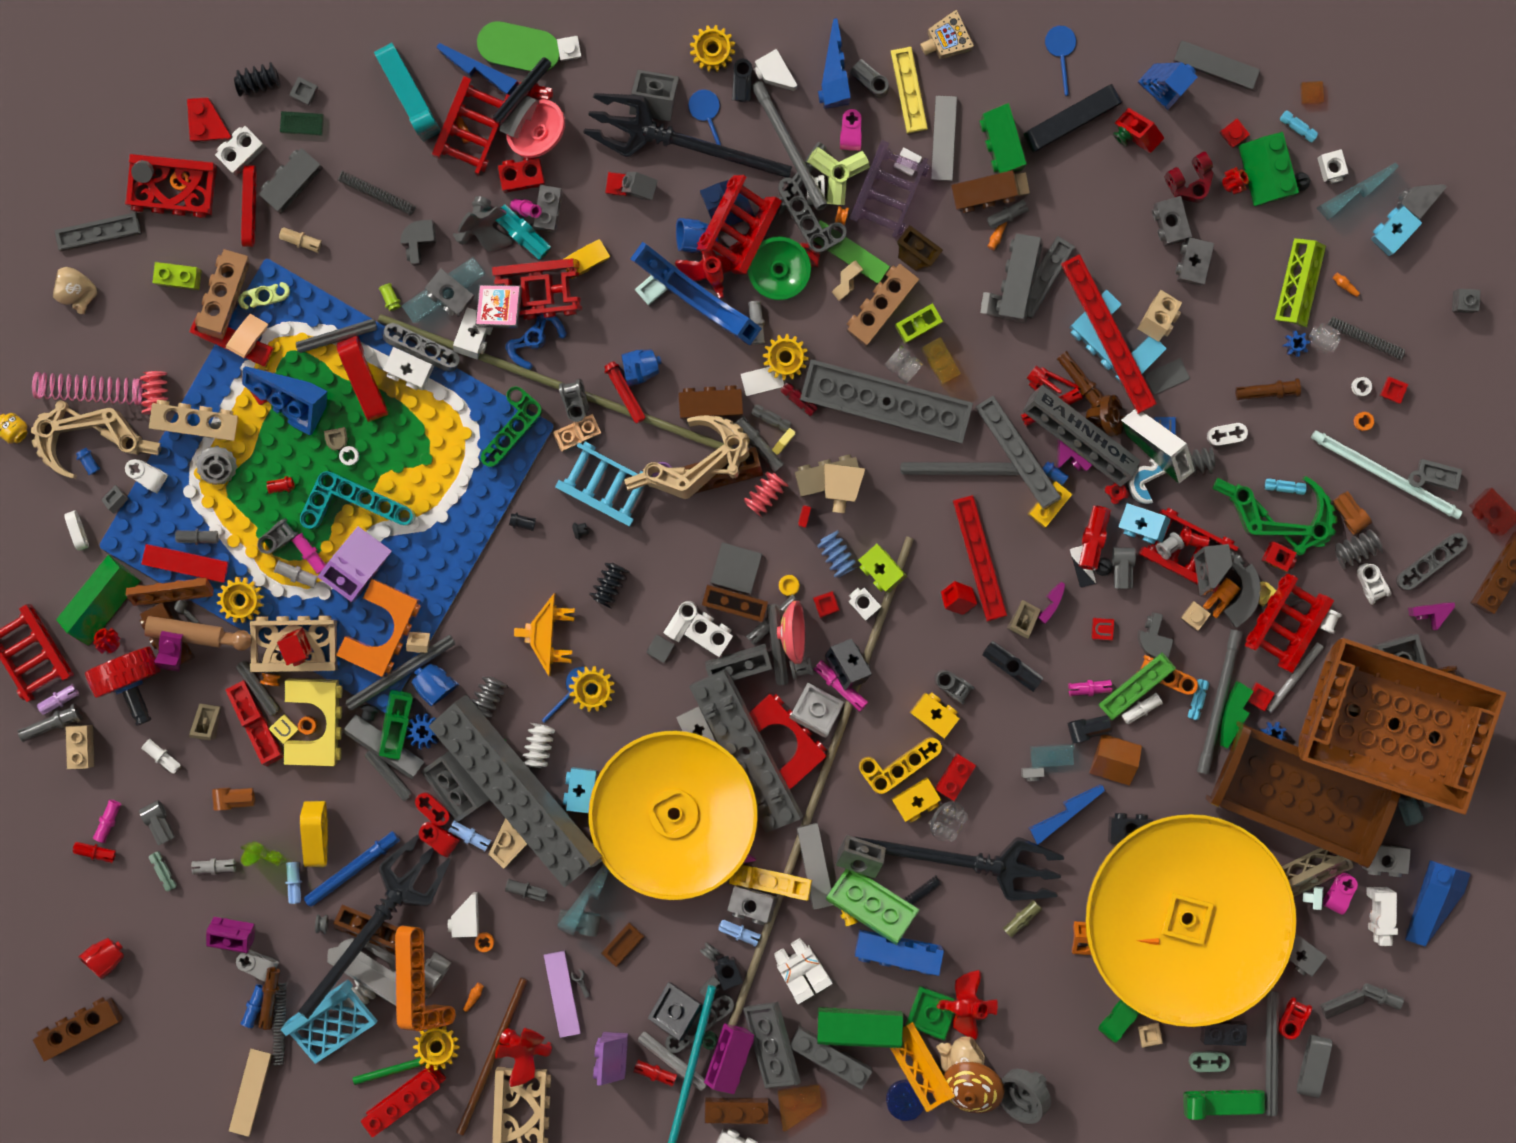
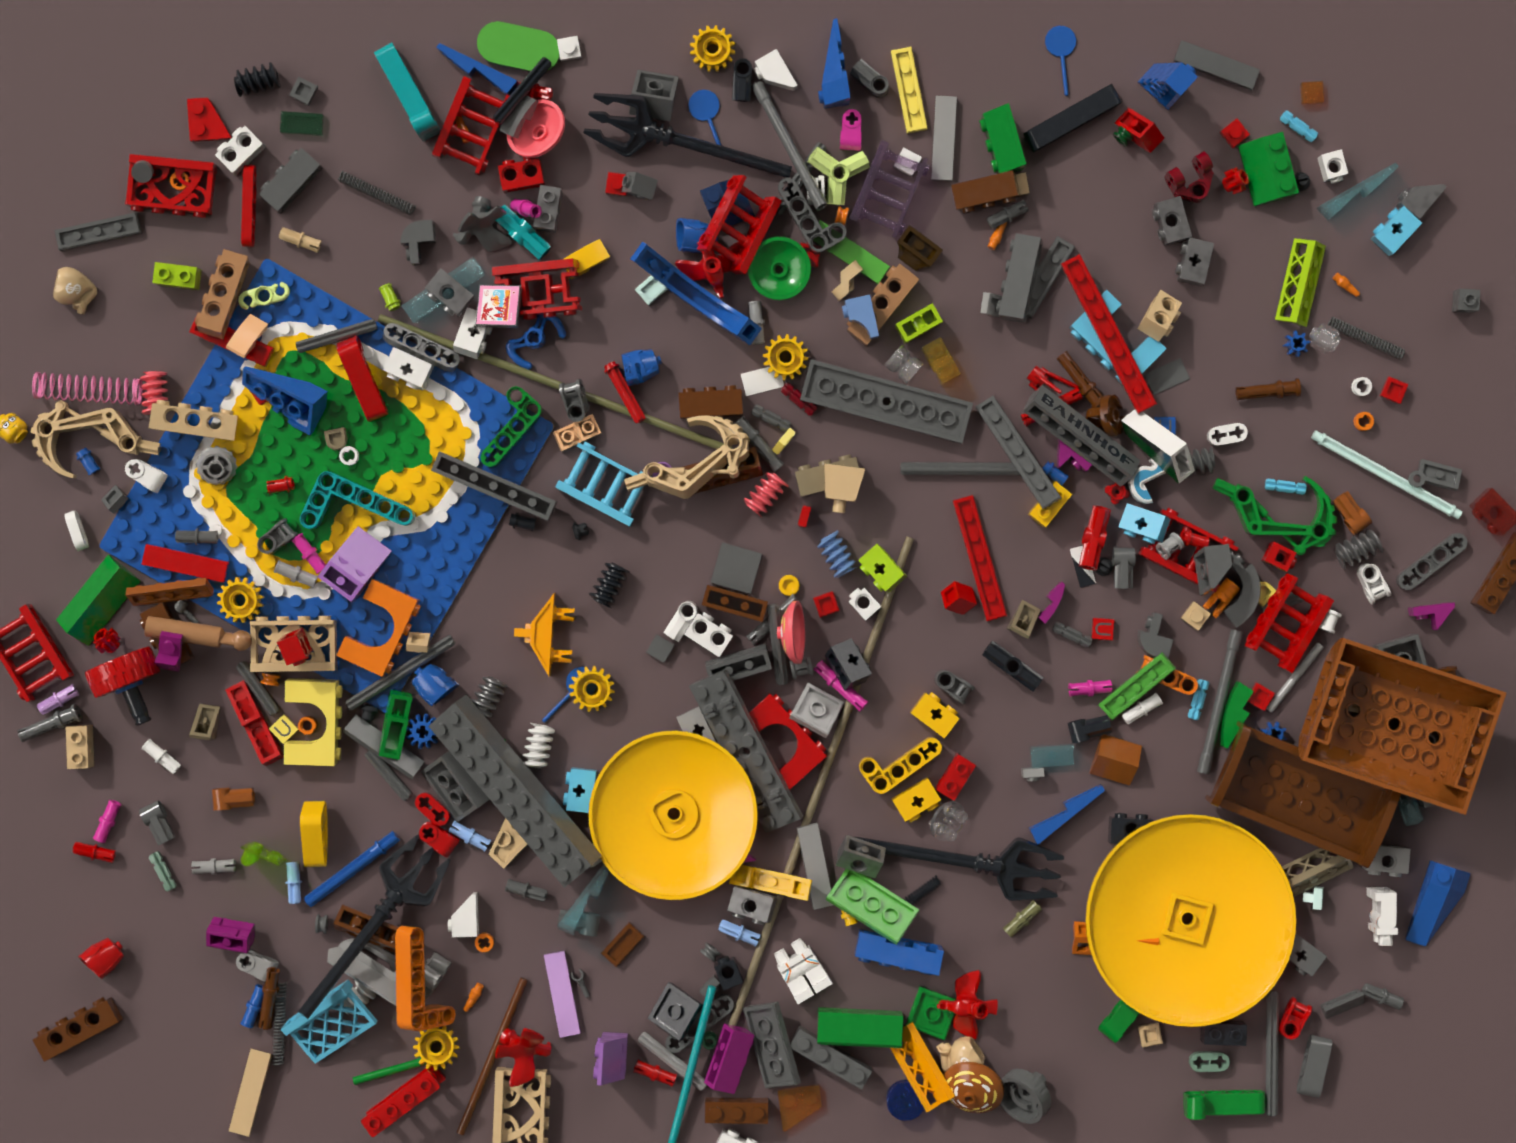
(494, 486): none -> dark grey brick
(861, 311): none -> medium blue arch
(948, 37): tan torso -> none
(1072, 634): none -> dark grey axle
(1340, 895): dark pink piece -> none

